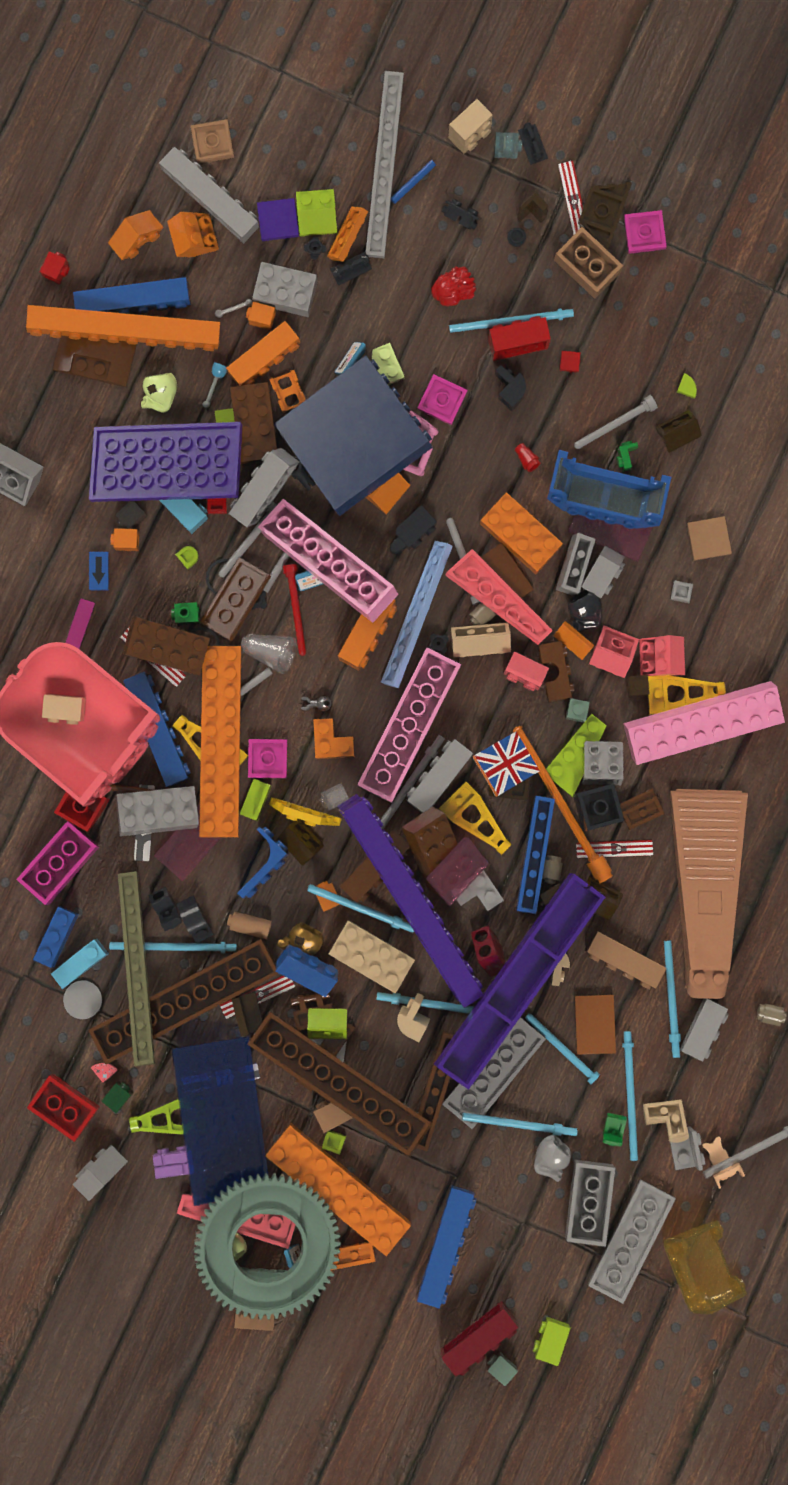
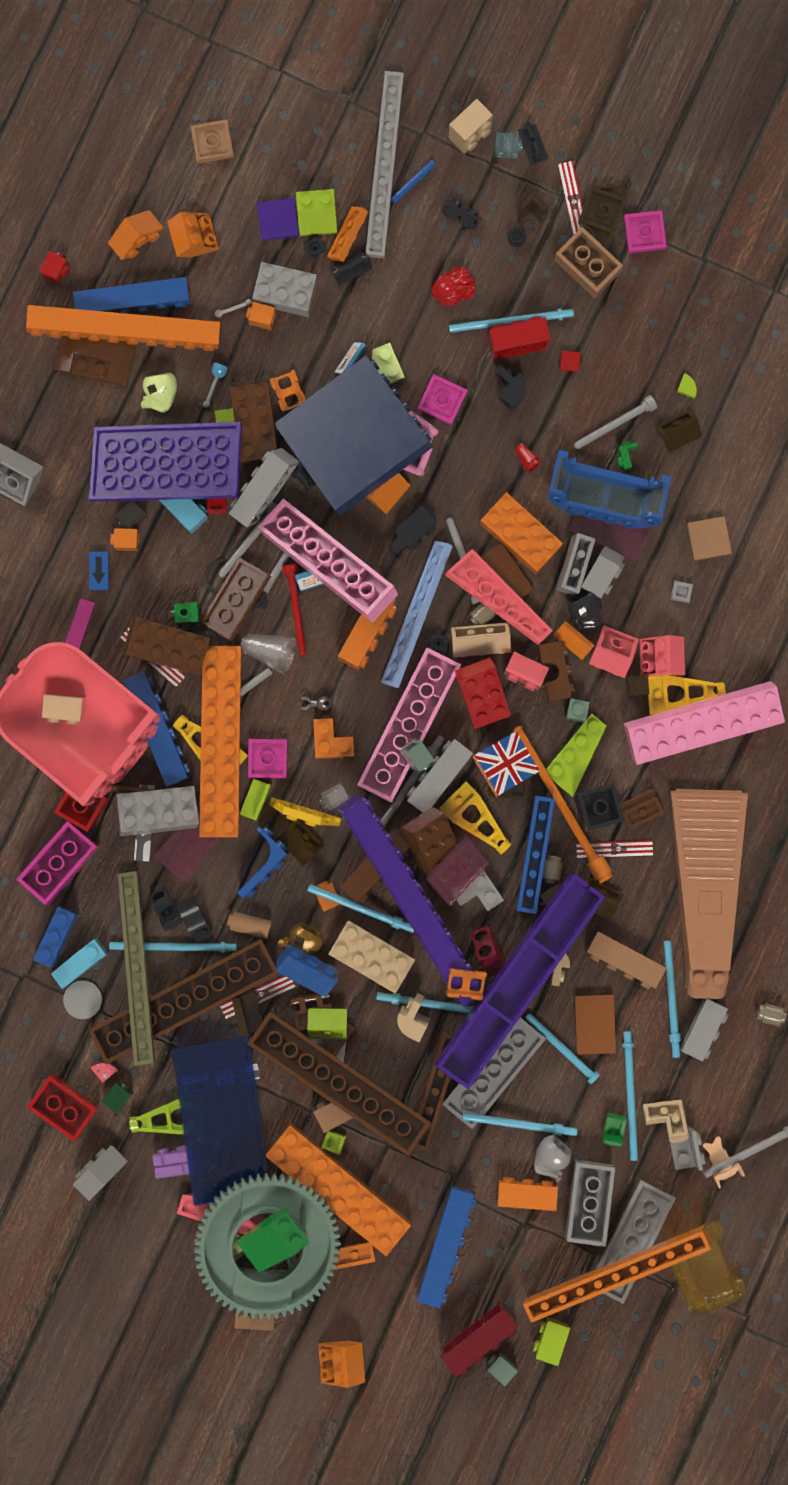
(188, 556): lime tile -> none
(209, 194): light grey brick -> none
(263, 355): orange brick -> none
(273, 1240): none -> green slope
(341, 1363): none -> orange slope
(417, 755): none -> sand green brick
(465, 990): none -> orange piece
(482, 693): none -> red brick
(527, 1194): none -> orange brick
(603, 763): light grey bracket -> none
(618, 1273): none -> orange brick

